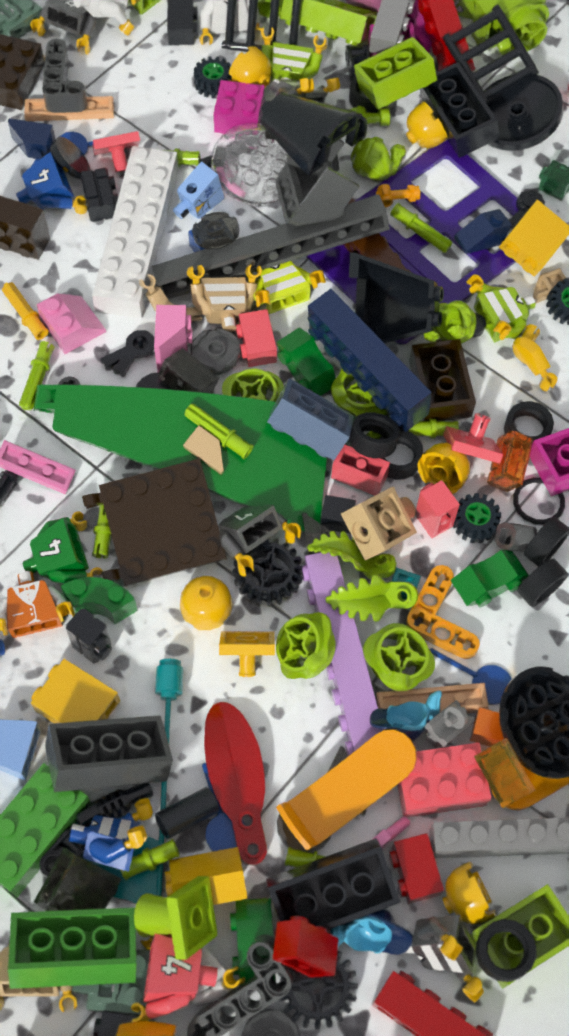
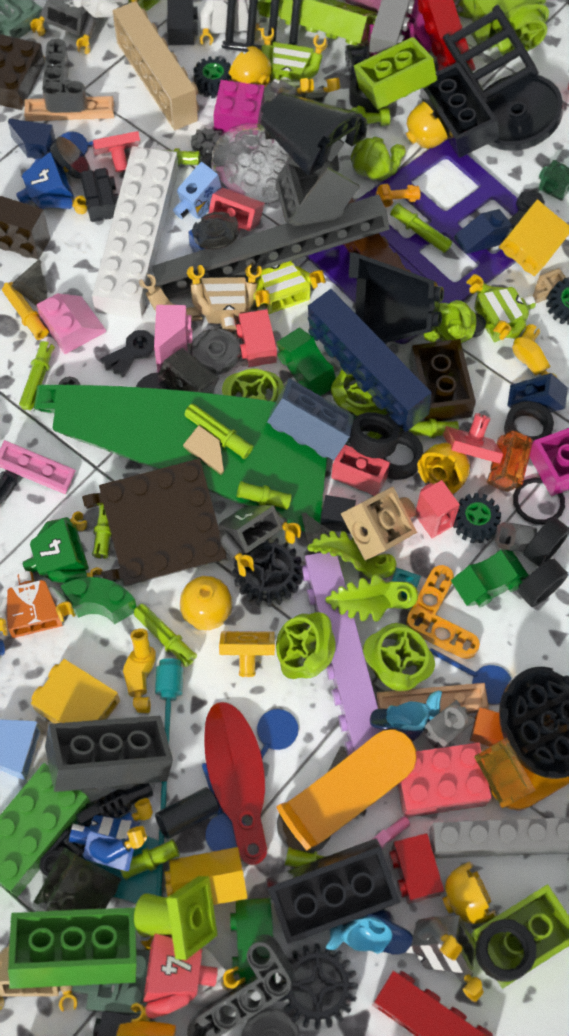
(32, 284): none -> clear smoke tile
(89, 636): black brick -> none
(137, 669): none -> yellow arm
(156, 65): none -> tan brick
(172, 642): none -> lime axle
(198, 140): none -> dark grey gear
(243, 208): none -> coral brick
(263, 495): none -> lime pin
(277, 730): none -> blue piece
(305, 947): red brick -> none
(543, 389): none -> dark blue slope

